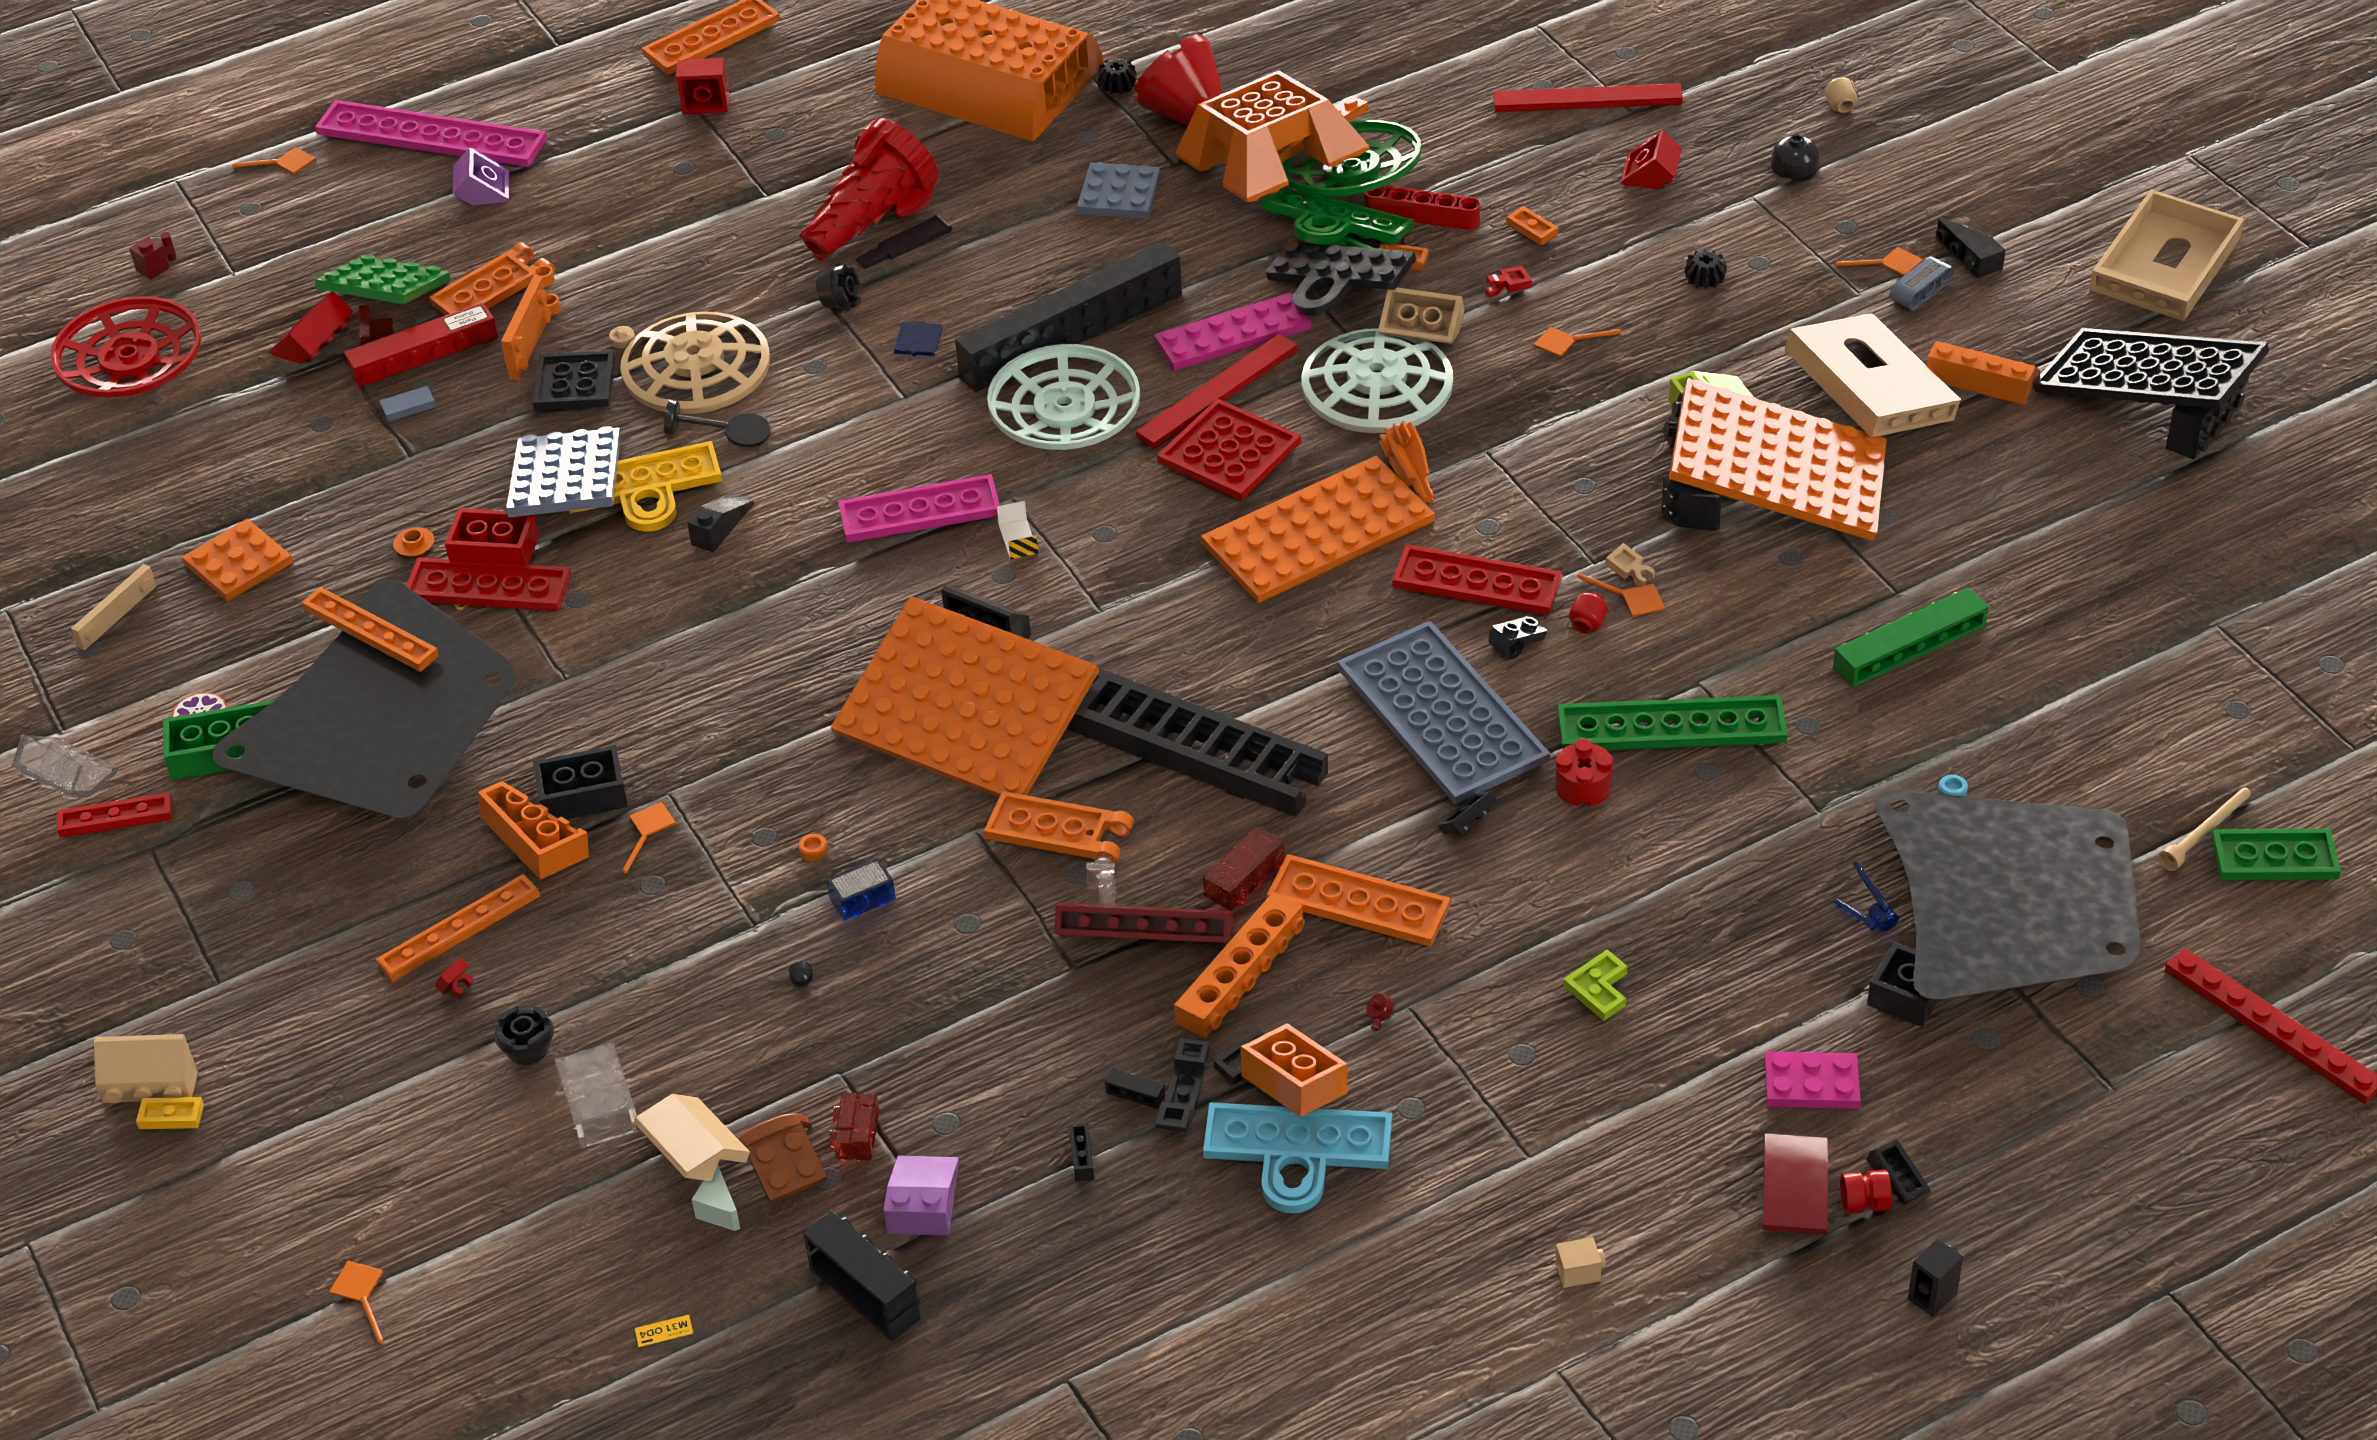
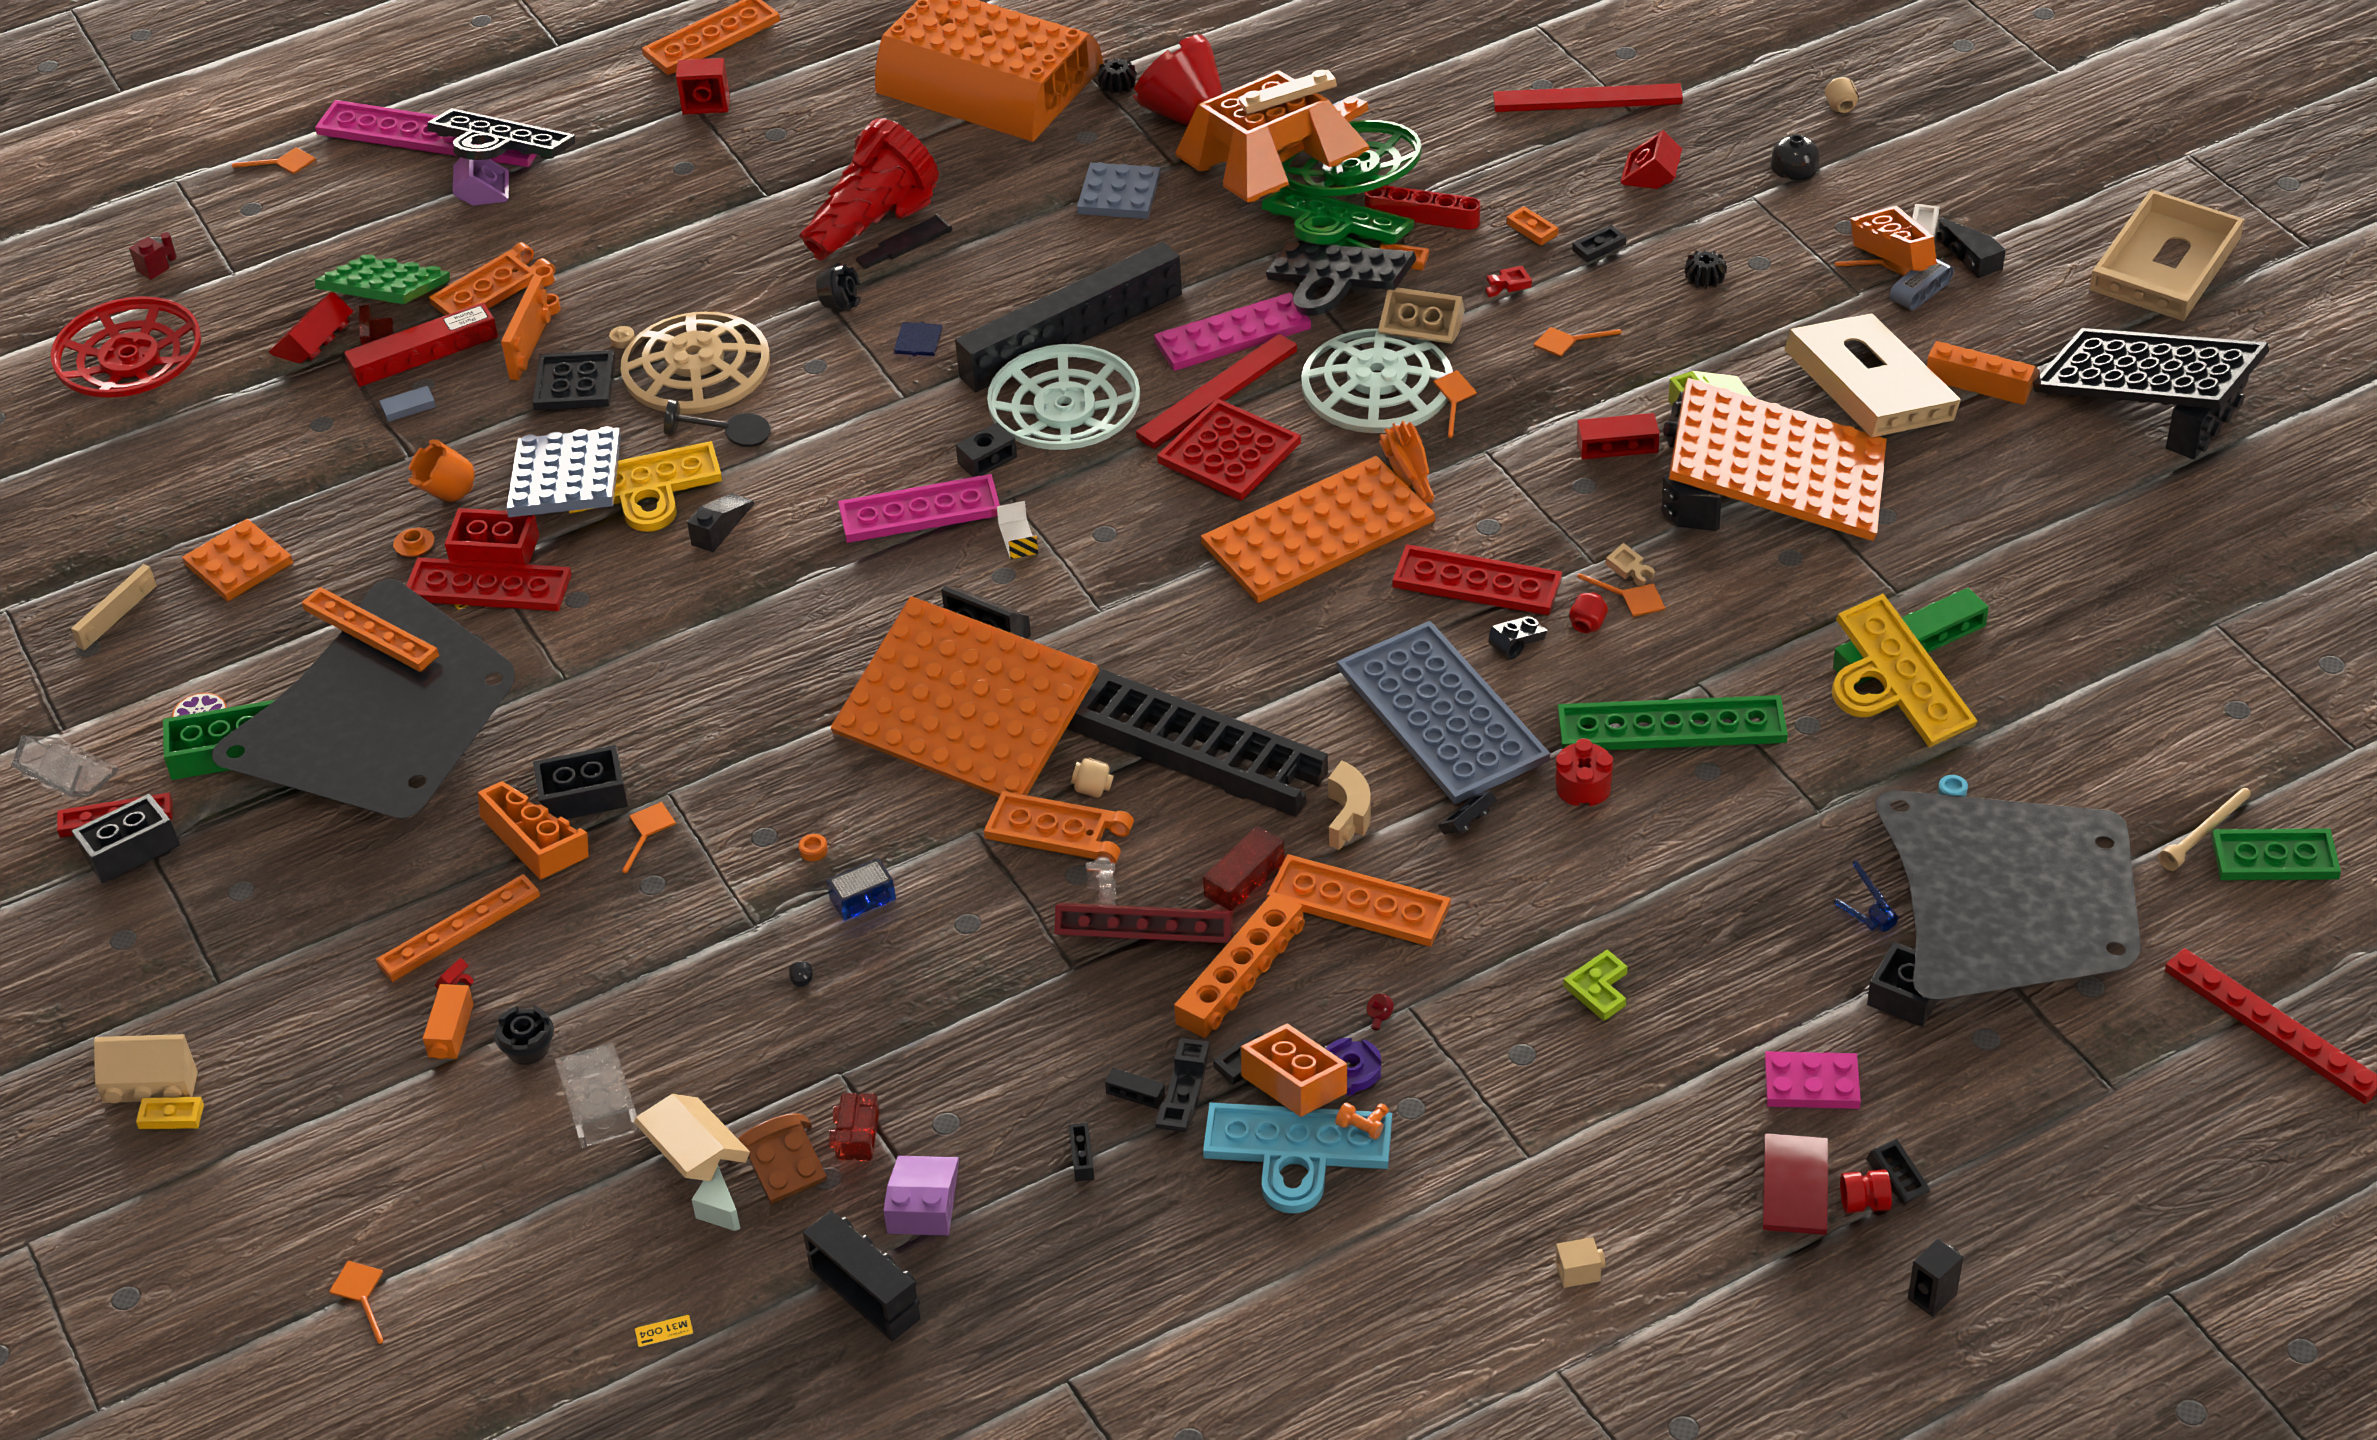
(126, 838): none -> black slope
(441, 472): none -> orange cylinder
(448, 1021): none -> orange brick
(497, 136): none -> black plate
(986, 450): none -> black brick
(1091, 777): none -> tan head
(1259, 100): none -> tan plate
(1352, 791): none -> tan arch
(1368, 1059): none -> dark purple plate
(1372, 1125): none -> orange piece
(1455, 389): none -> orange piece
(1599, 243): none -> black plate
(1618, 436): none -> red brick
(1895, 238): none -> orange wedge
(1905, 671): none -> yellow plate
(1926, 217): none -> white tile

